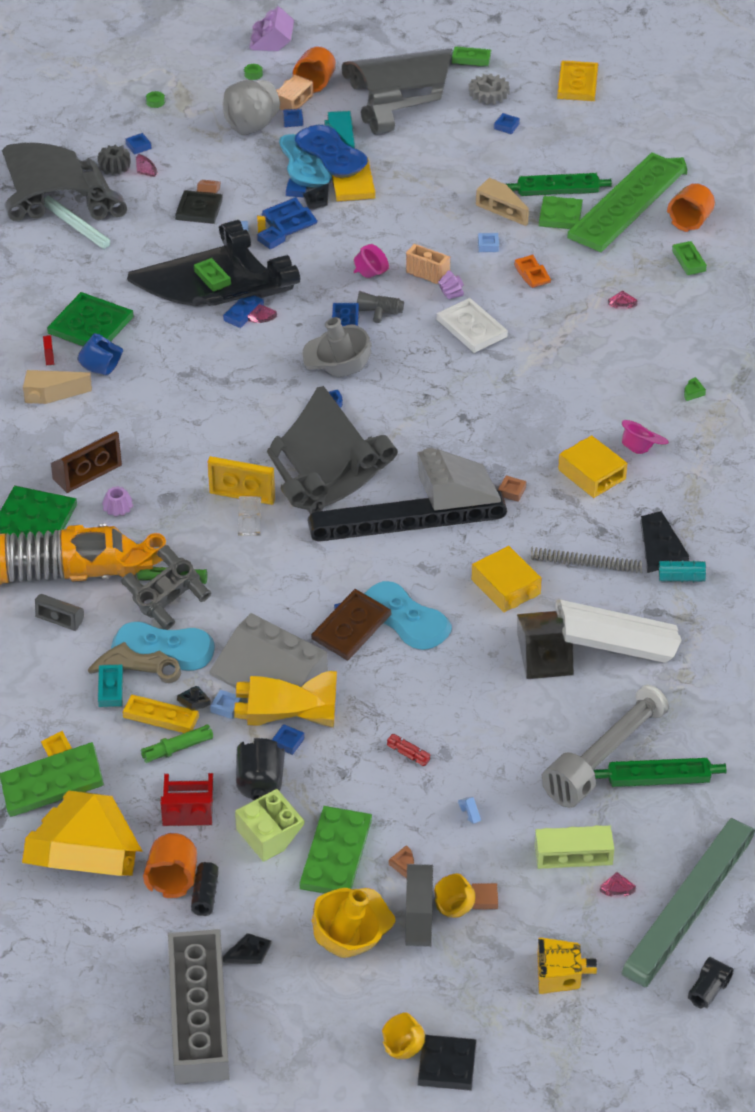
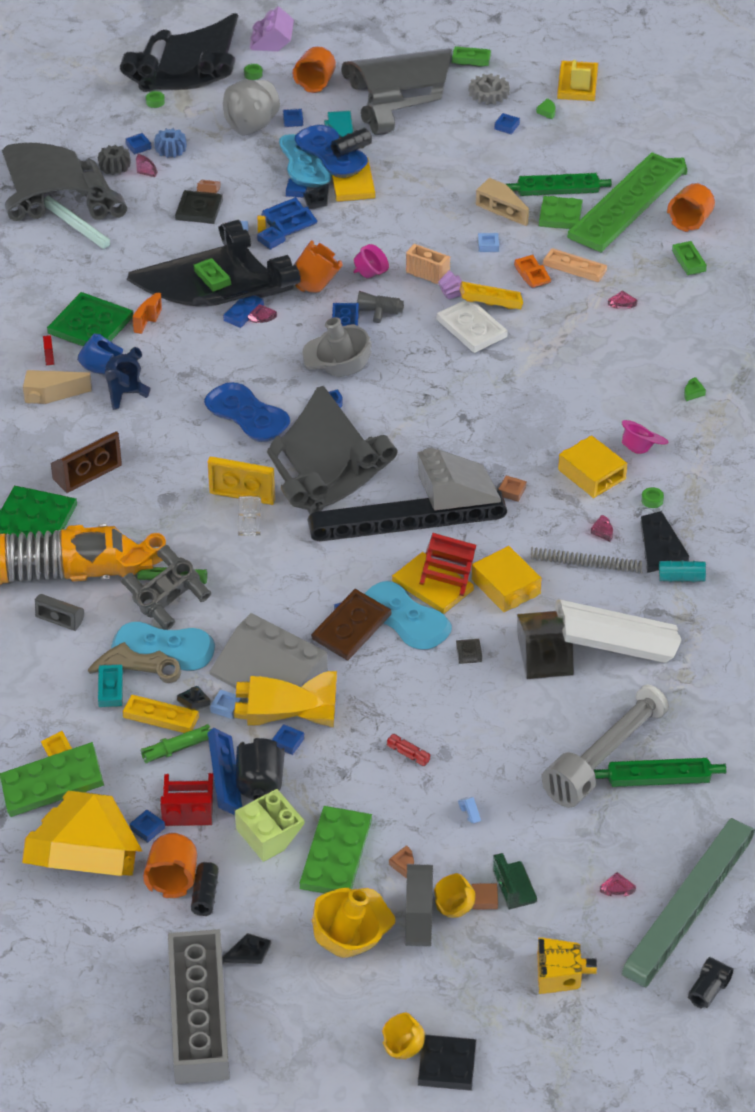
(117, 501): lavender piece -> none
(123, 376): none -> dark blue piece
(147, 311): none -> orange slope
(147, 825): none -> blue tile
(170, 142): none -> medium blue gear
(187, 59): none -> black panel
(224, 770): none -> blue plate
(239, 405): none -> blue plate
(294, 93): light nougat brick -> none
(316, 267): none -> orange cylinder
(351, 142): none -> black axle
(434, 593): none -> yellow tile
(451, 550): none -> red plate
(468, 651): none -> clear smoke plate
(491, 295): none -> yellow plate
(513, 882): none -> clear green panel
(547, 109): none -> bright green tile
(574, 847): yellowish green brick -> none
(575, 265): none -> light nougat tile
(580, 77): none -> light yellow panel
(602, 528): none -> clear pink tile
(652, 497): none -> bright green tile

